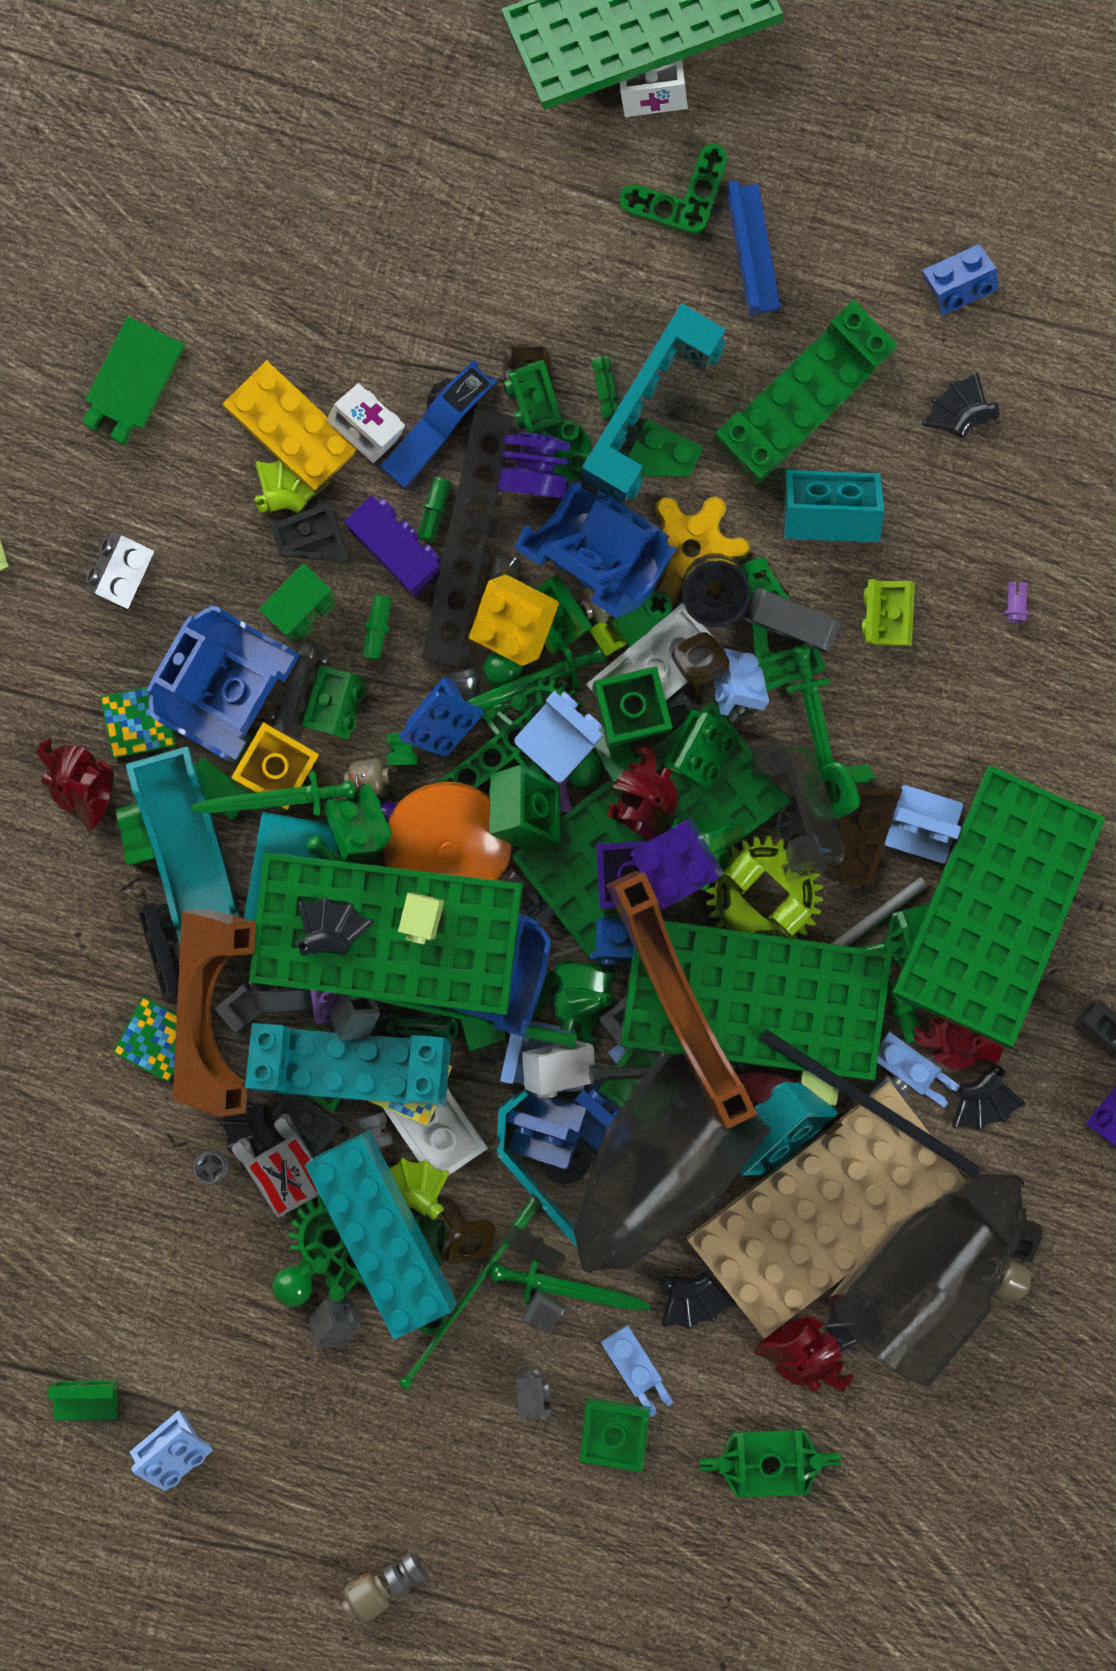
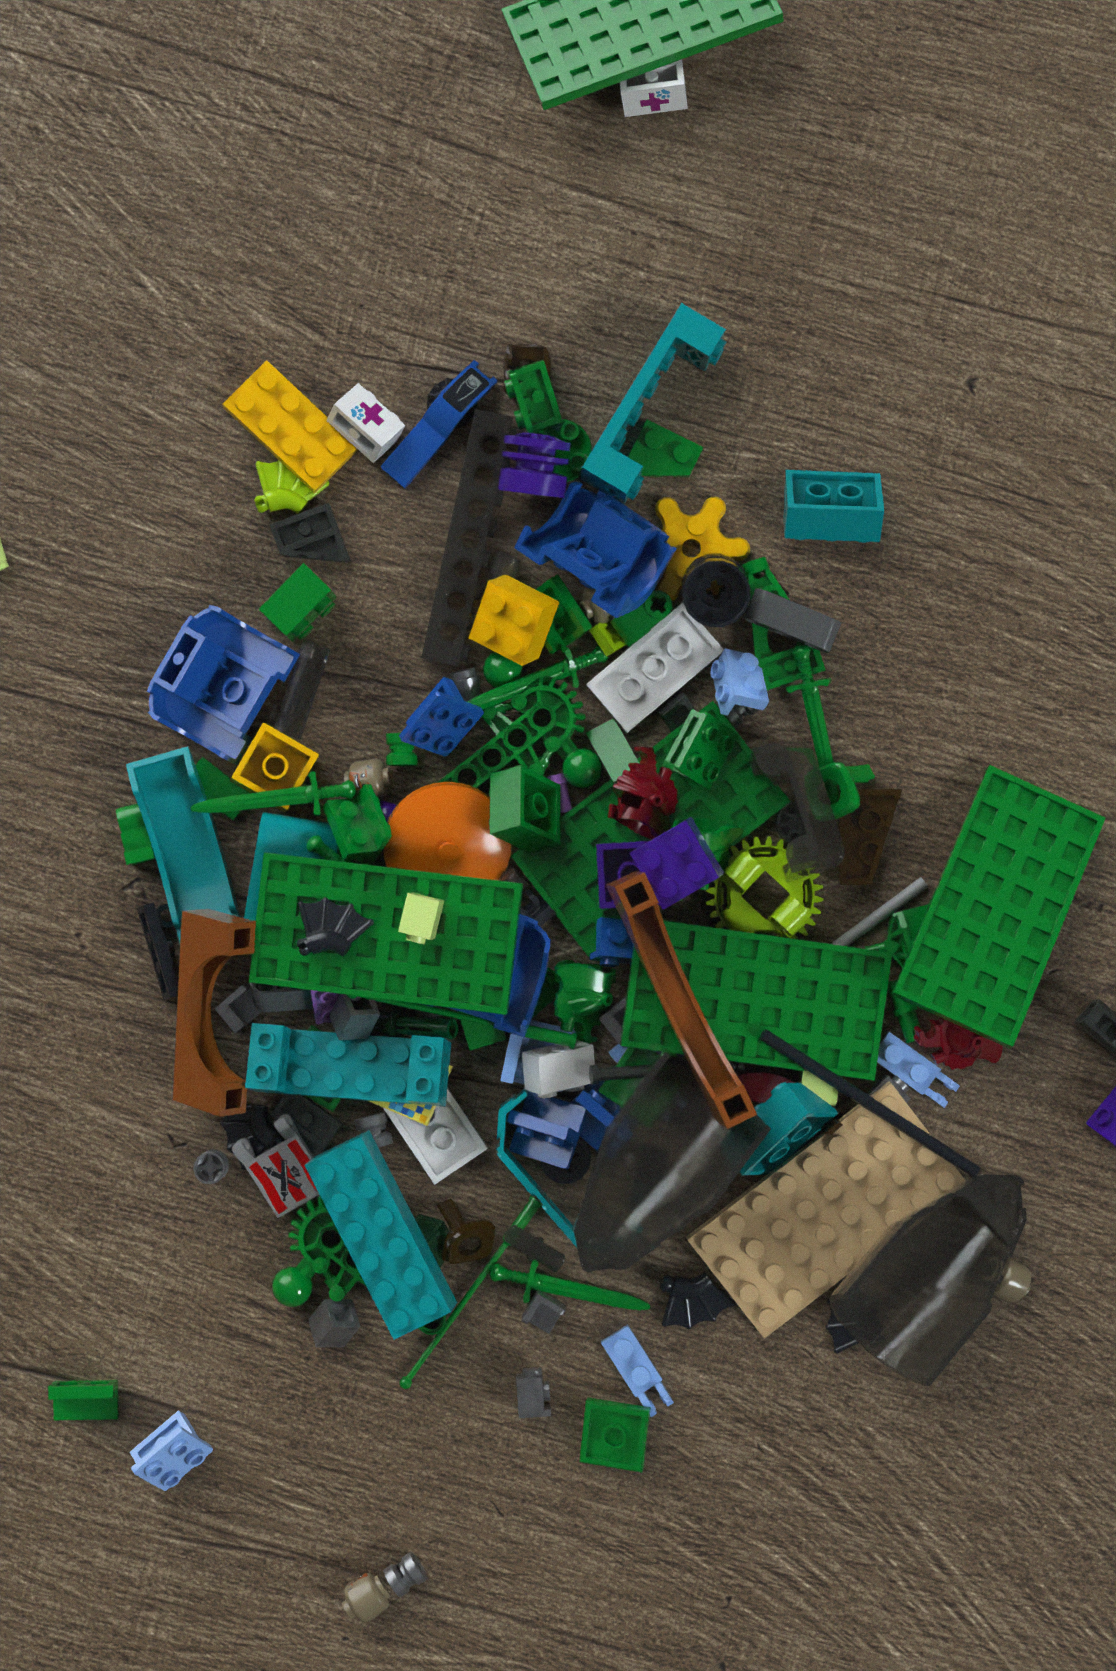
(77, 781): dark red helmet -> none
(118, 569): bracket -> none
(131, 727): tile -> none
(132, 379): green tile -> none
(150, 1039): tile -> none
(334, 702): green bracket -> none
(376, 627): green pin -> none
(394, 545): dark purple brick -> none
(420, 1186): lime arm -> none
(434, 509): green axle -> none
(559, 736): light blue bracket -> none
(605, 386): green axle -> none
(632, 707): green brick -> none
(680, 207): green beam -> none
(699, 674): dark brown piece -> none
(744, 1456): green plate -> none
(752, 248): blue fence -> none
(805, 393): green plate -> none
(805, 1355): dark red helmet -> none
(889, 613): lime bracket -> none
(924, 824): light blue bracket -> none
(961, 279): blue bracket -> none
(961, 407): black arm -> none
(986, 1100): black arm -> none
(1017, 604): medium lavender pin -> none
(1028, 1241): pearl dark grey slope -> none

